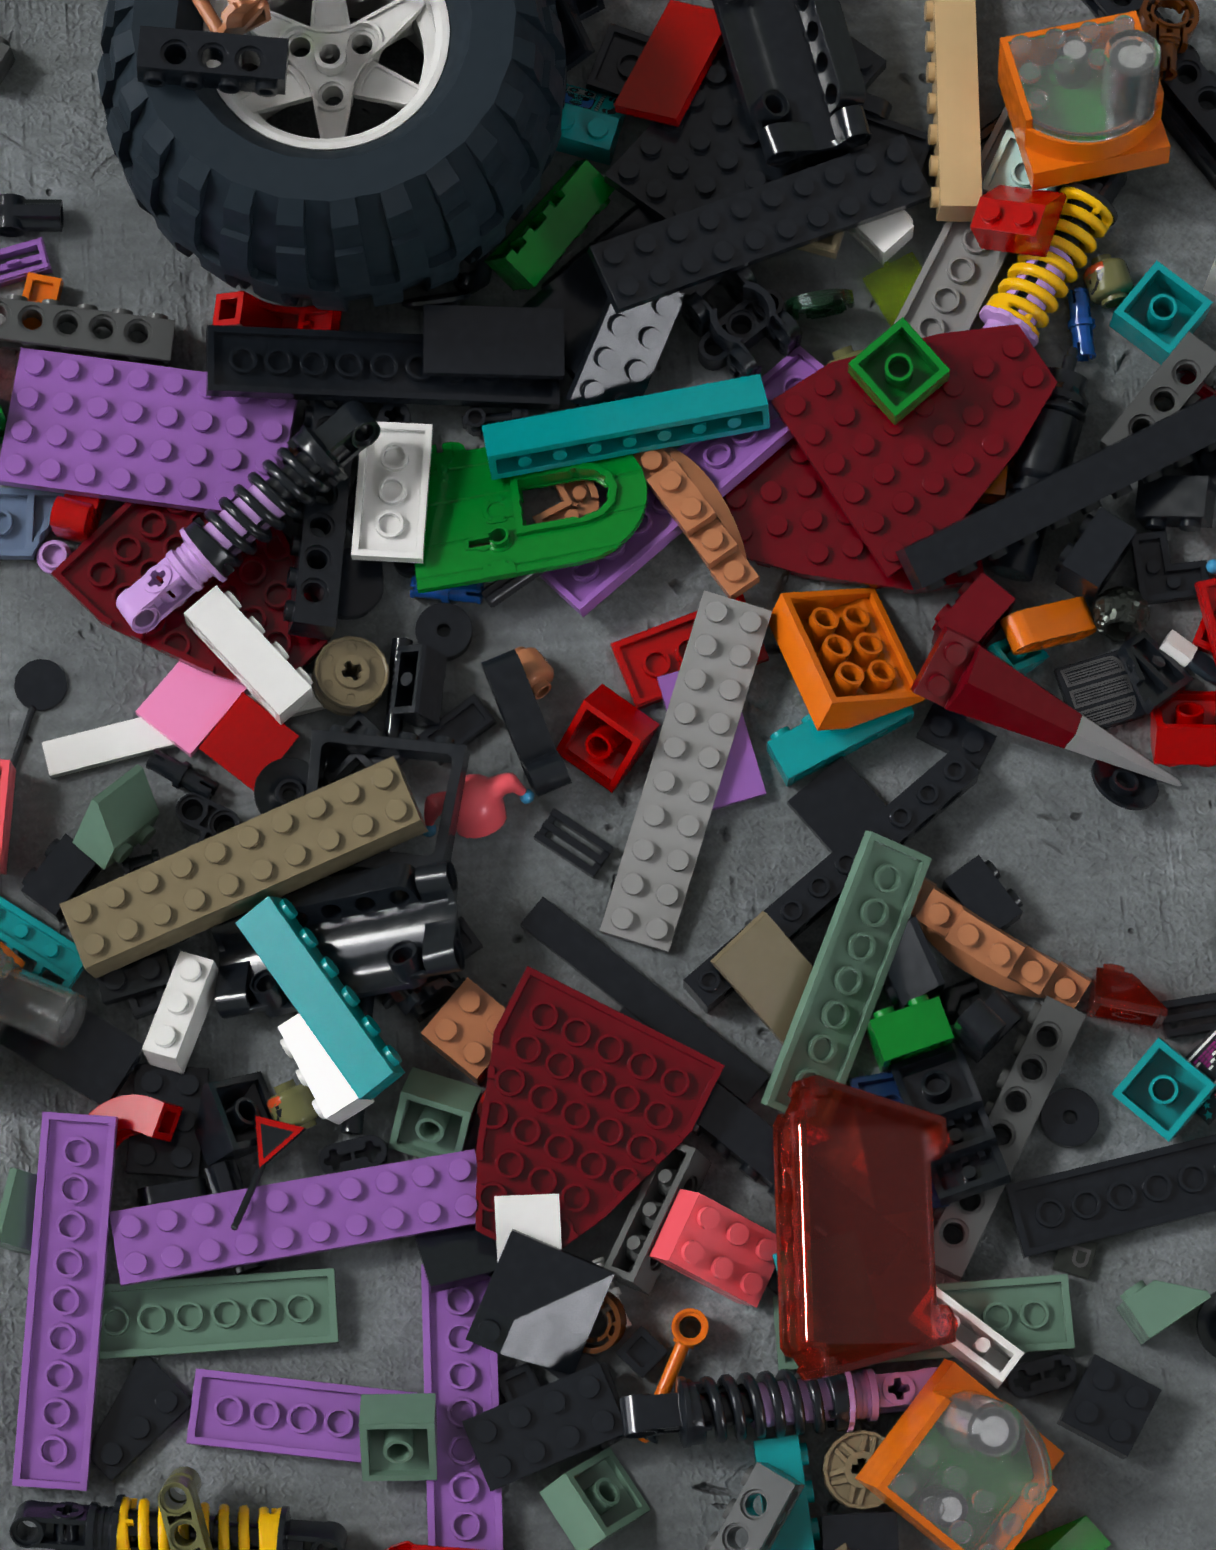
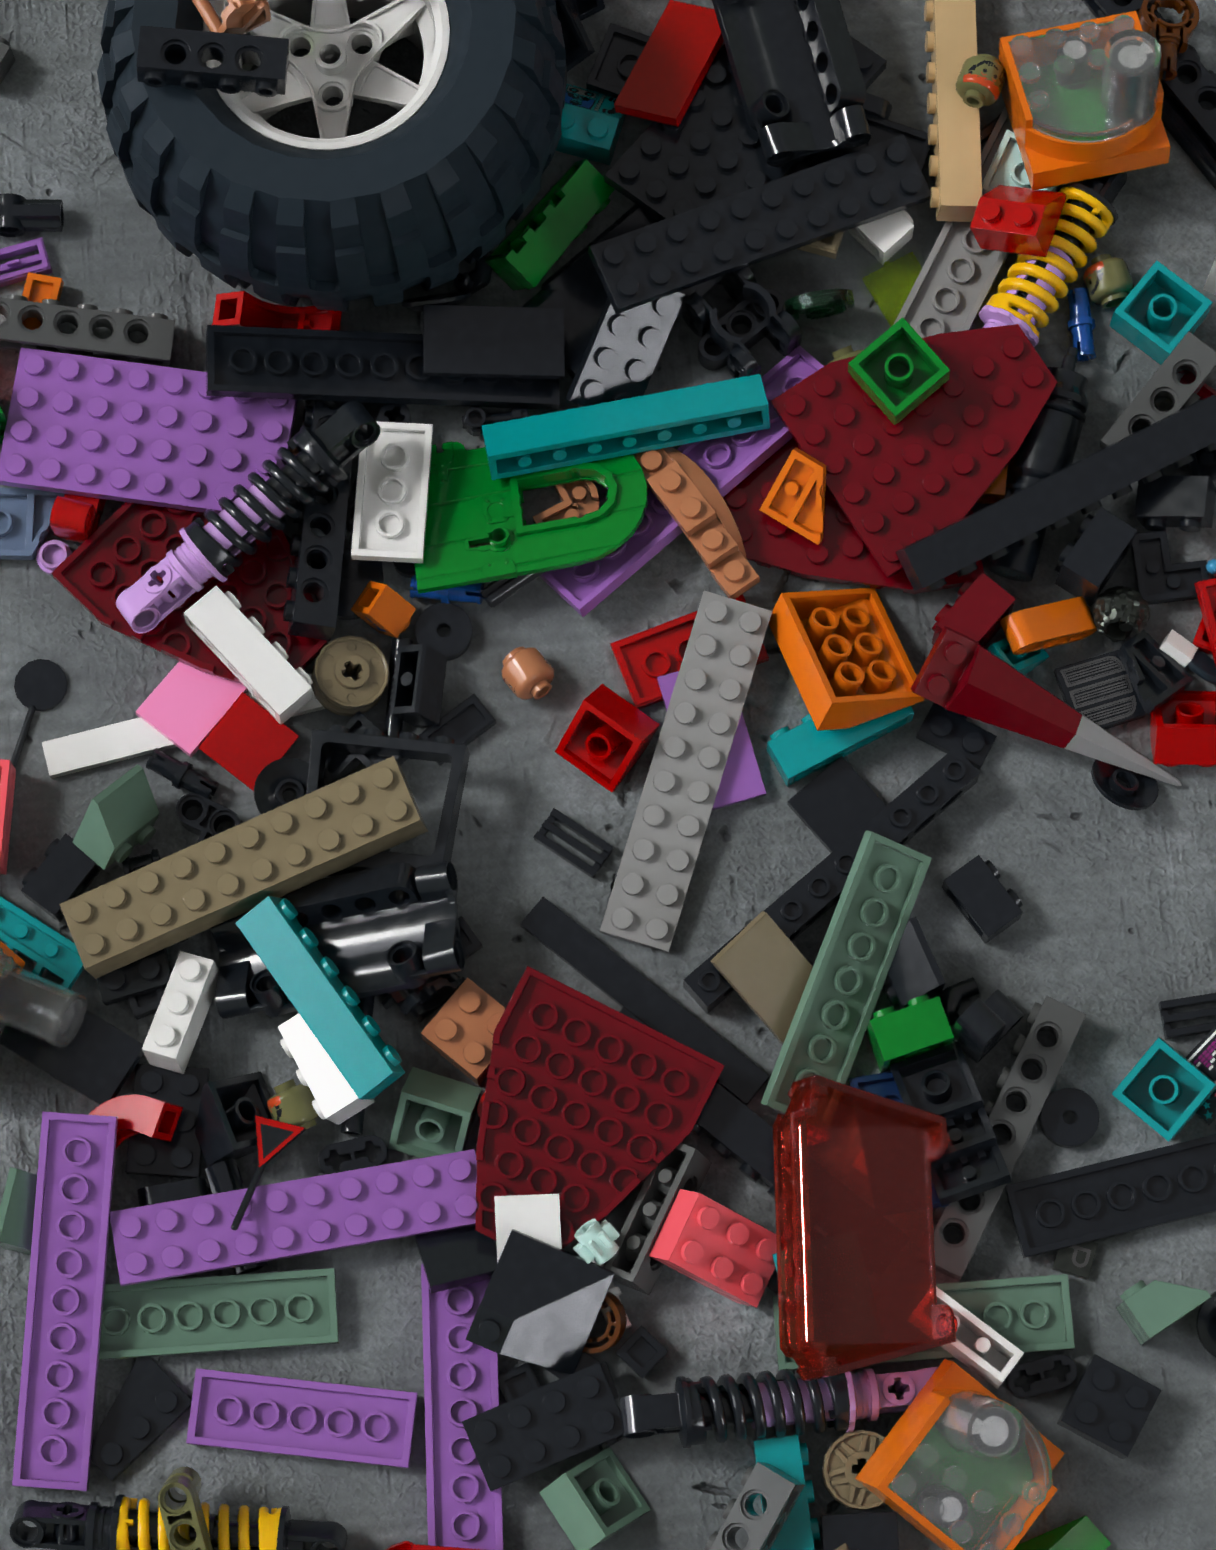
(383, 609): none -> orange brick
(398, 1437): sand green slope -> none
(481, 804): coral piece -> none
(525, 723): black beam -> none
(596, 1241): none -> light aqua gear
(679, 1353): orange piece -> none
(799, 496): none -> orange wing
(981, 80): none -> olive head
(992, 953): nougat piece -> none
(1123, 998): clear red slope -> none

